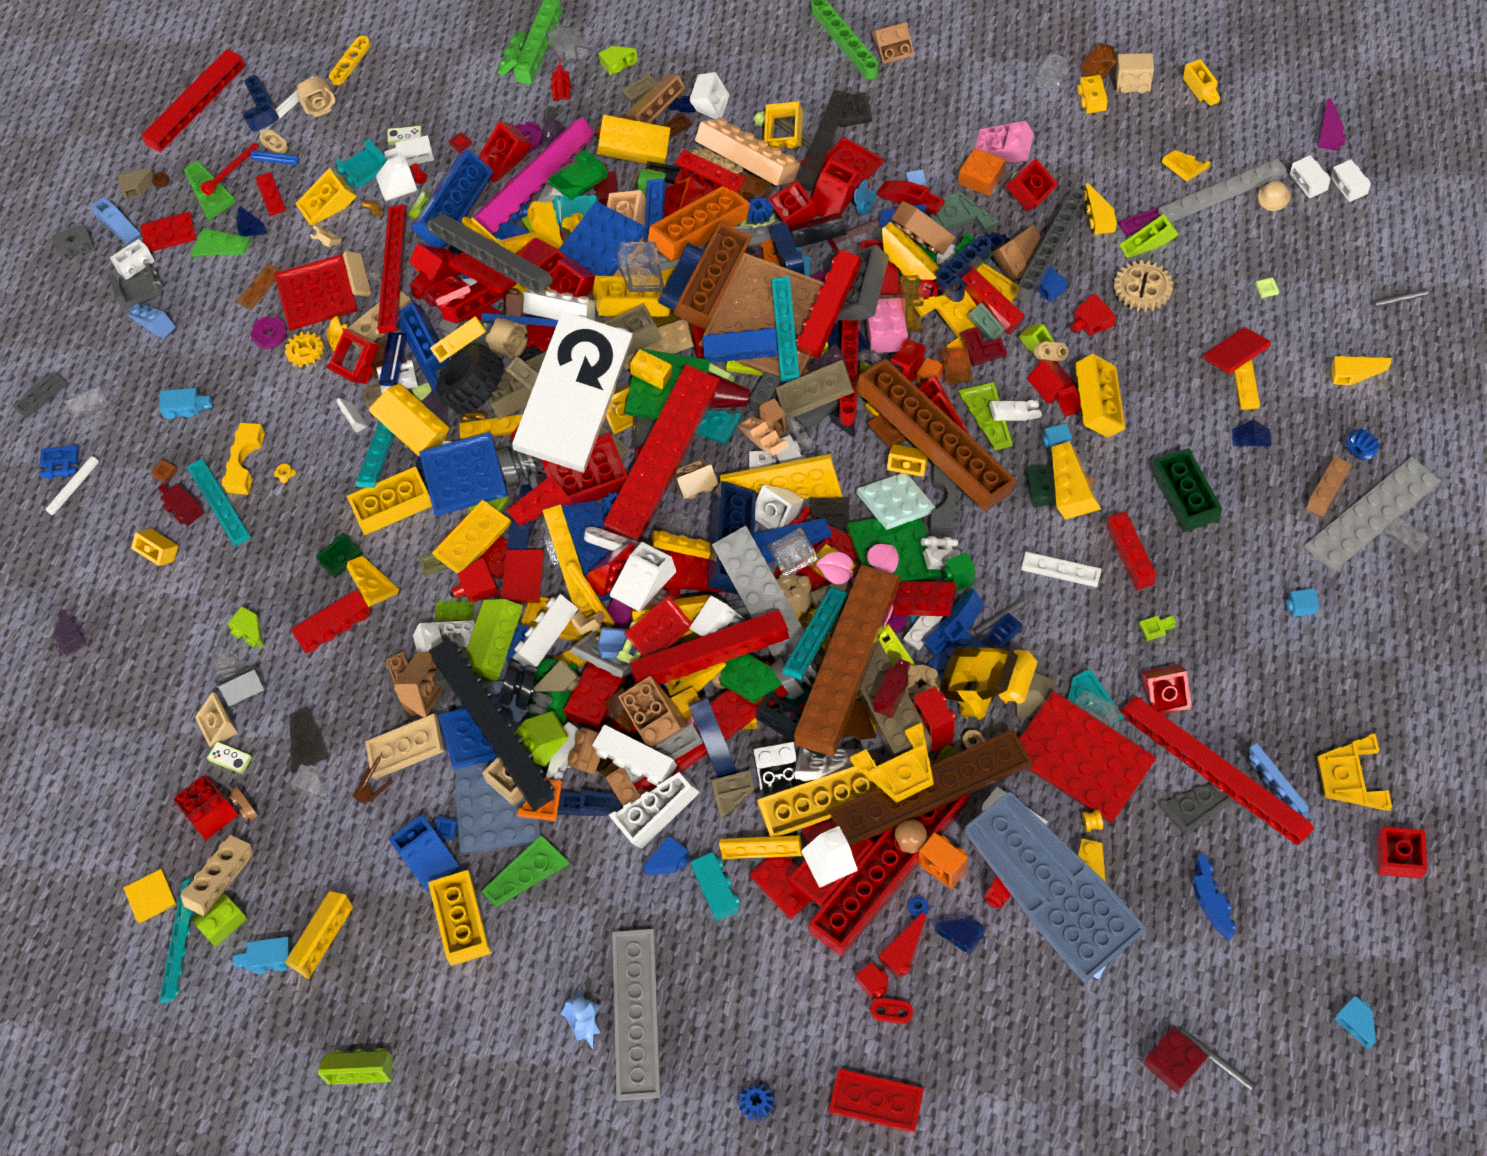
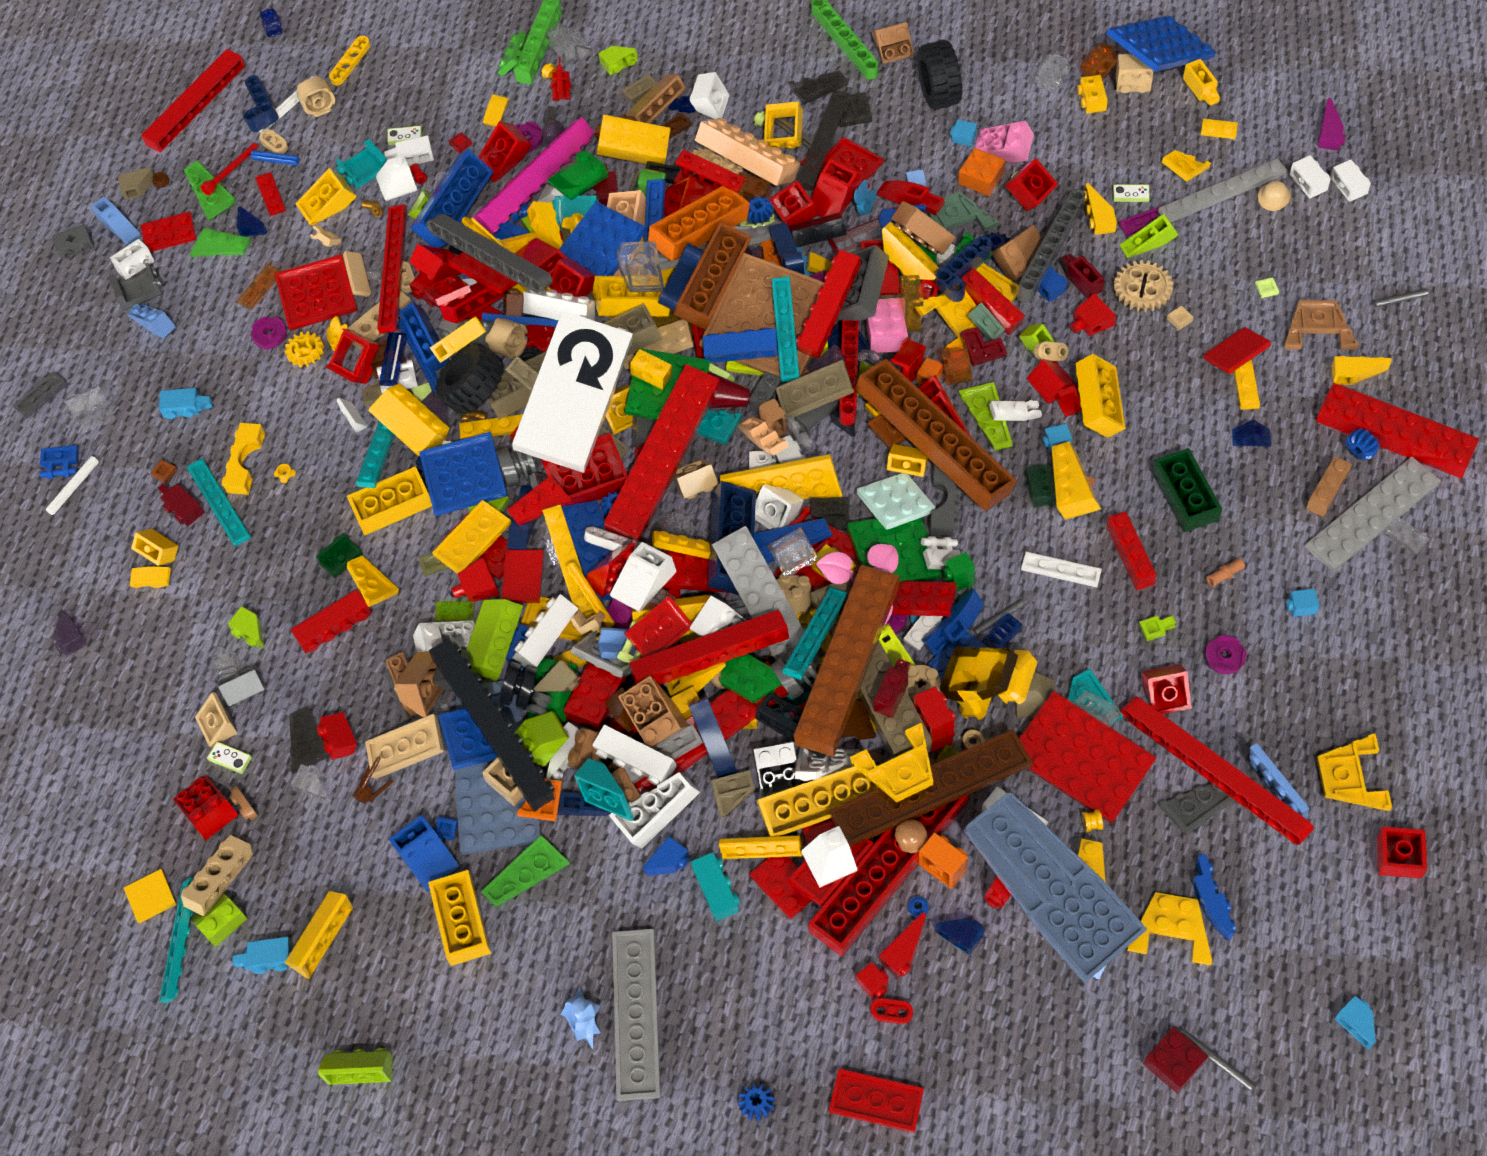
(150, 576): none -> yellow slope
(271, 22): none -> clear blue gear
(336, 735): none -> red brick
(406, 277): none -> tan plate
(495, 110): none -> yellow slope
(547, 70): none -> yellow plate
(601, 789): none -> teal slope
(812, 89): none -> clear smoke wing
(817, 263): none -> yellow slope
(939, 74): none -> black tyre
(964, 132): none -> dark azure brick
(1083, 275): none -> dark red hinge
(1131, 193): none -> tile
(1161, 43): none -> blue plate
(1175, 918): none -> yellow wing
(1180, 317): none -> tan plate
(1219, 128): none -> yellow plate
(1225, 572): none -> nougat pin
(1225, 665): none -> magenta plate
(1319, 318): none -> medium nougat wing
(1399, 430): none -> red brick

